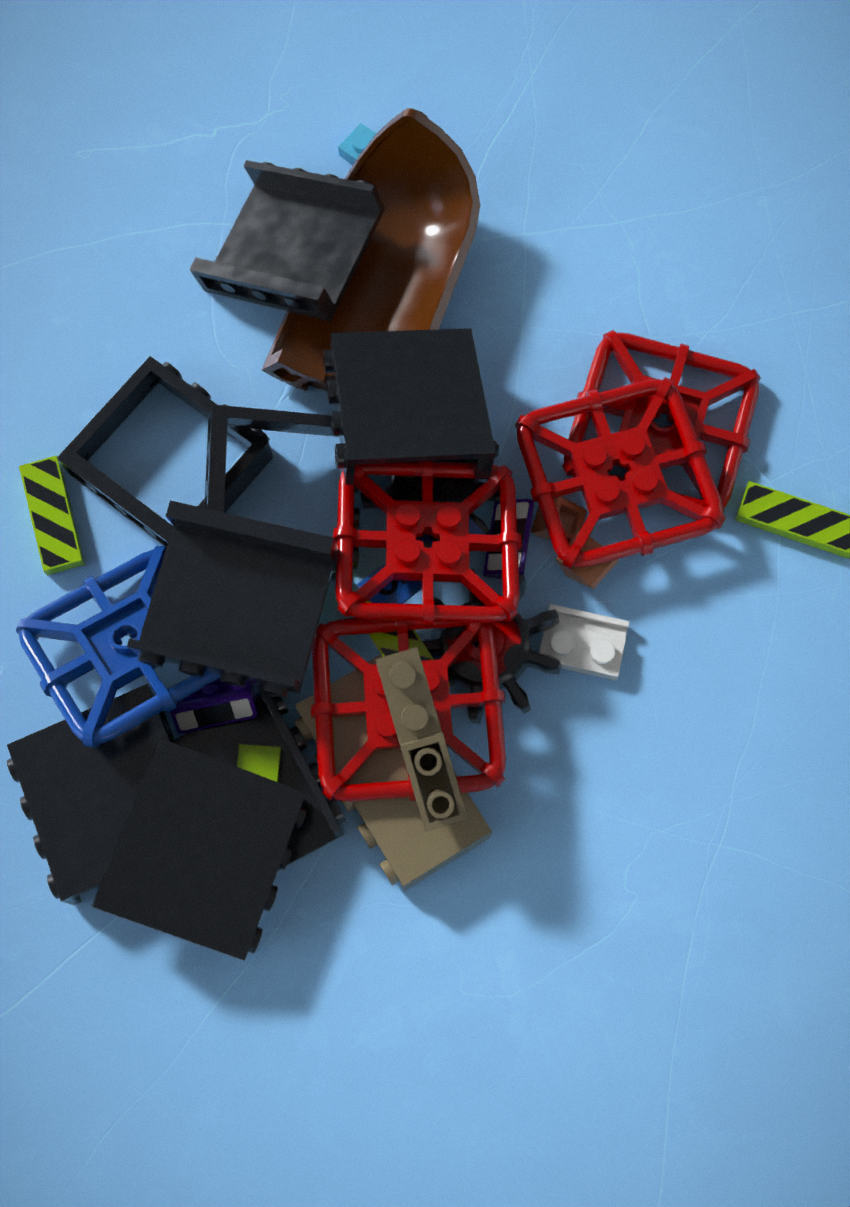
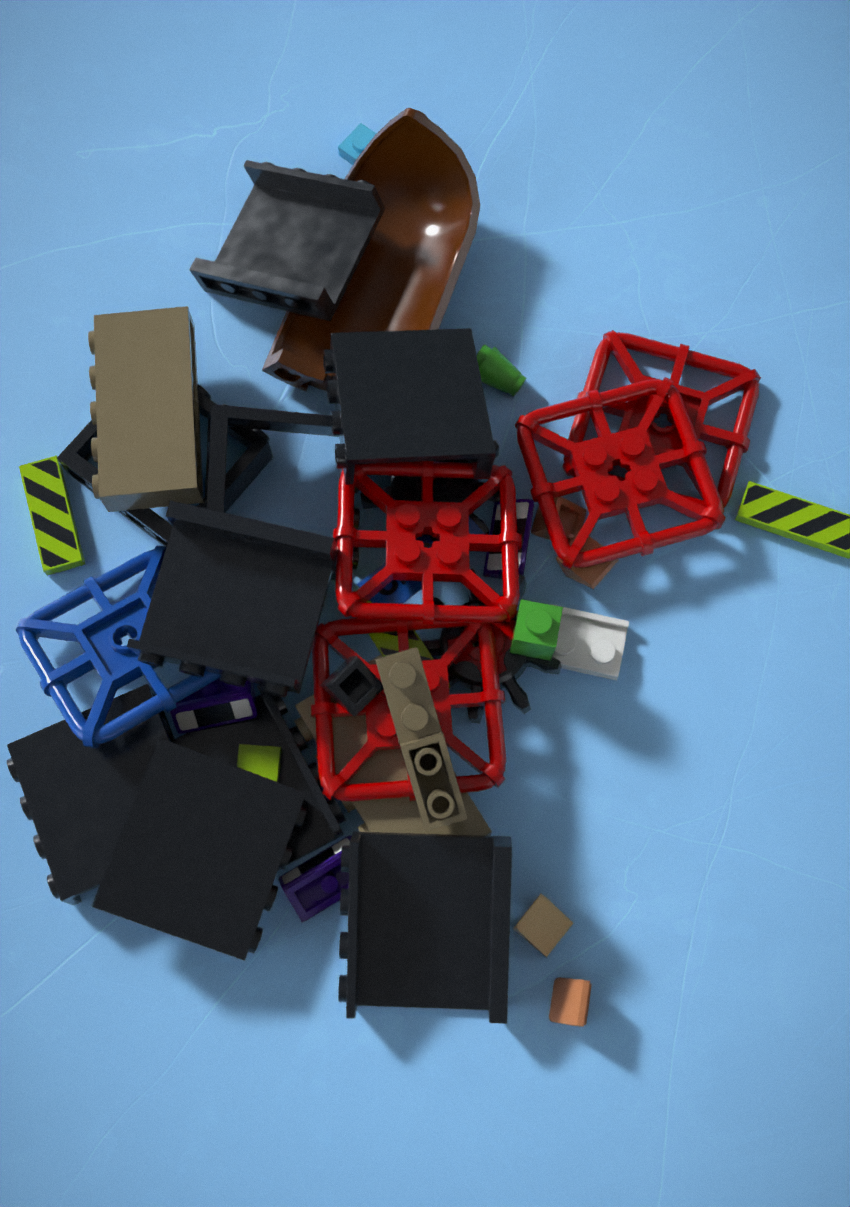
(145, 409): none -> dark tan brick
(316, 881): none -> dark purple slope
(353, 685): none -> black slope
(426, 922): none -> black panel
(499, 371): none -> bright green cone
(536, 629): none -> bright green brick
(543, 925): none -> tan slope
(570, 1001): none -> nougat slope

